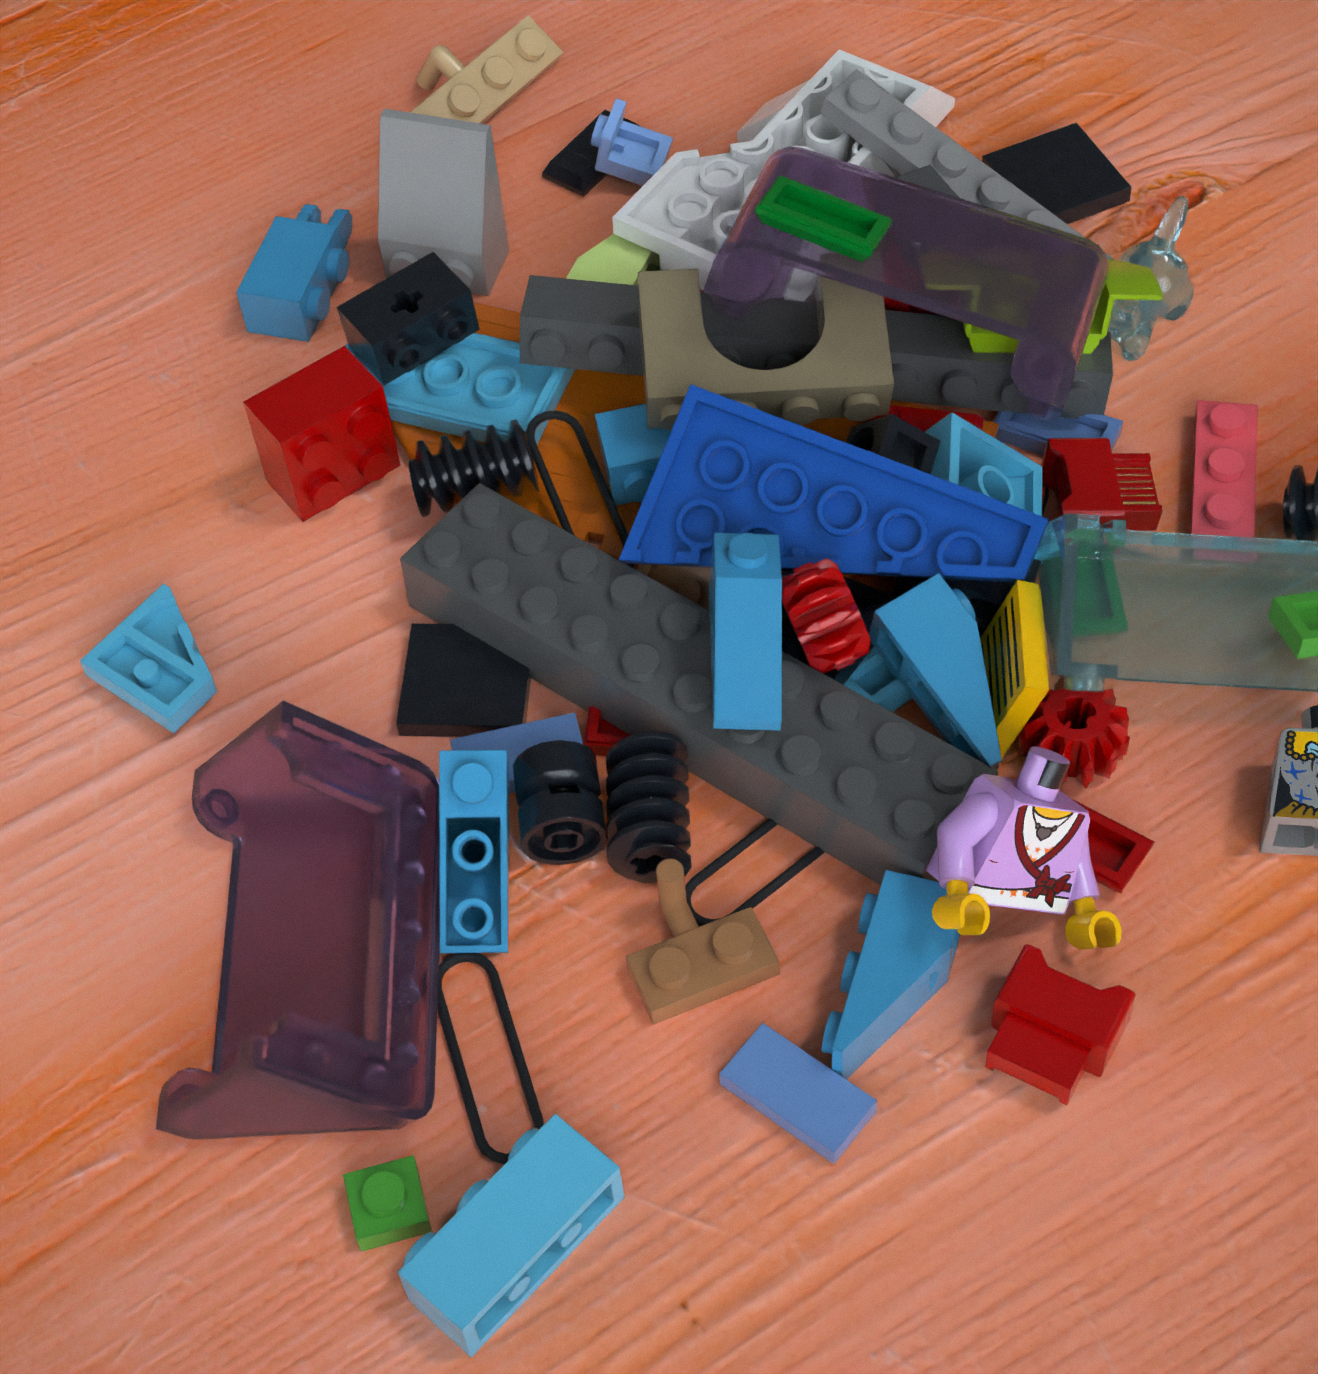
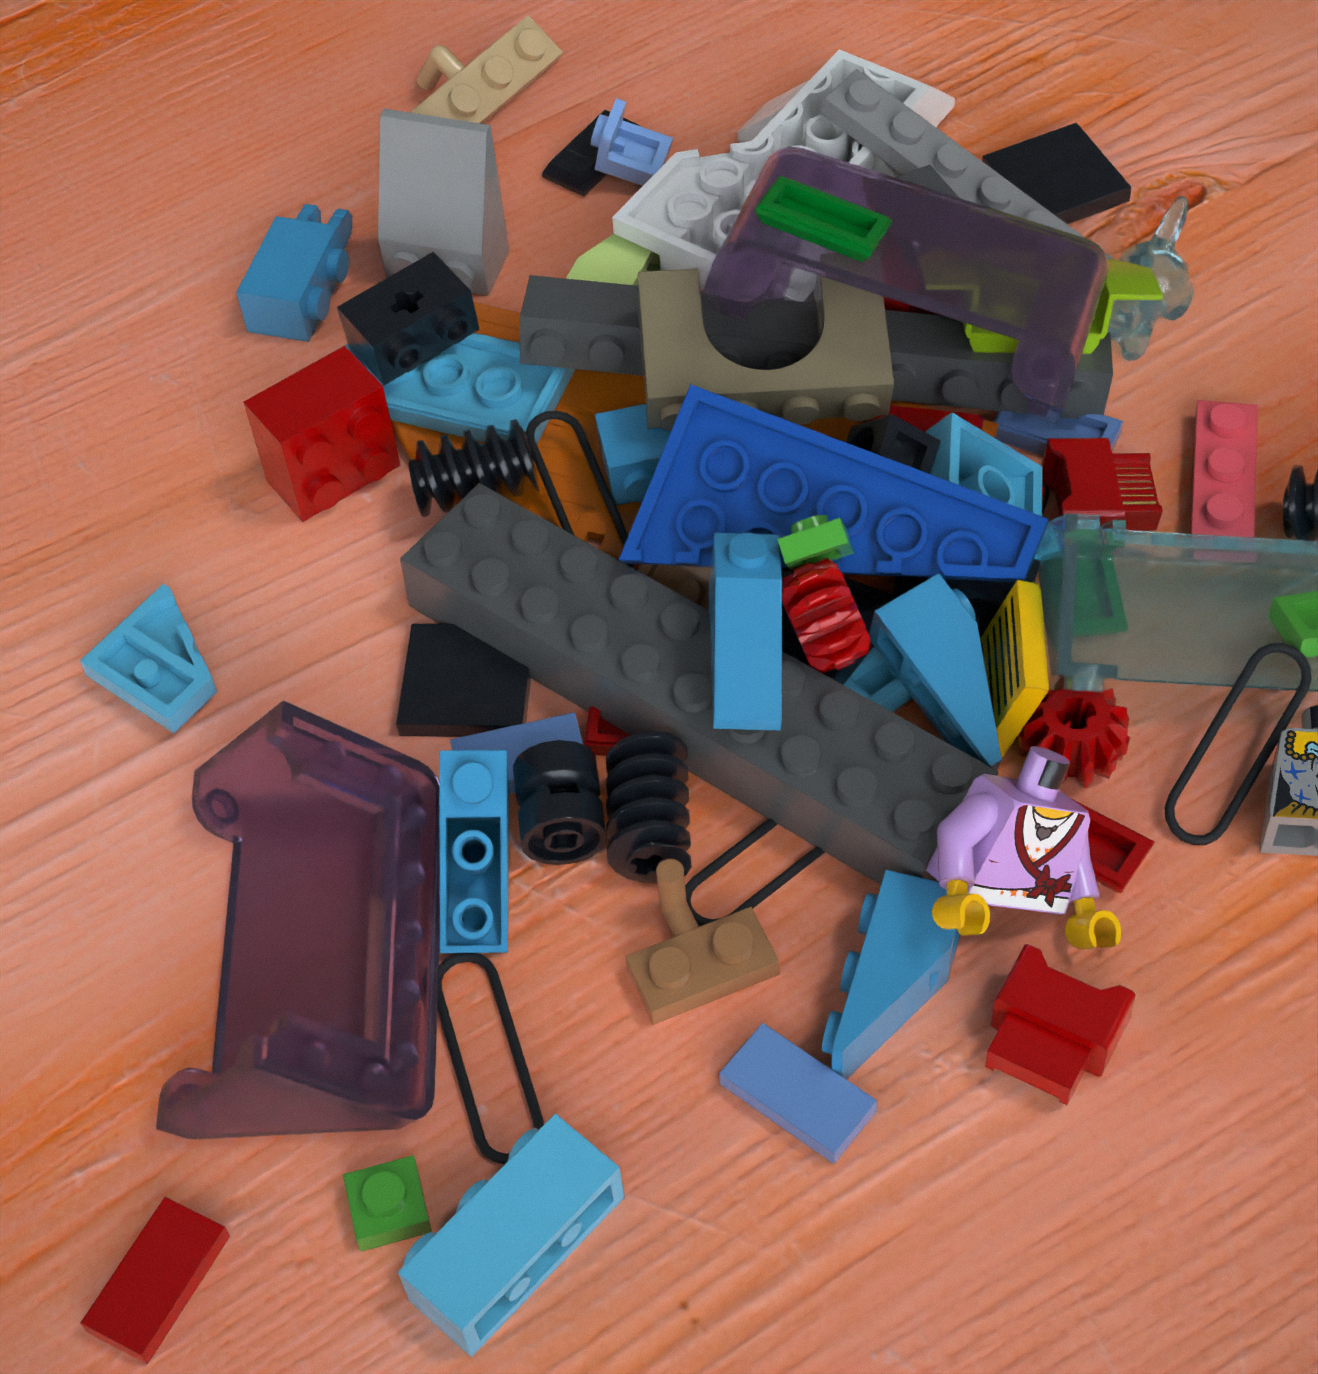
(155, 1280): none -> red tile
(814, 541): none -> bright green plate
(1262, 758): none -> black piece

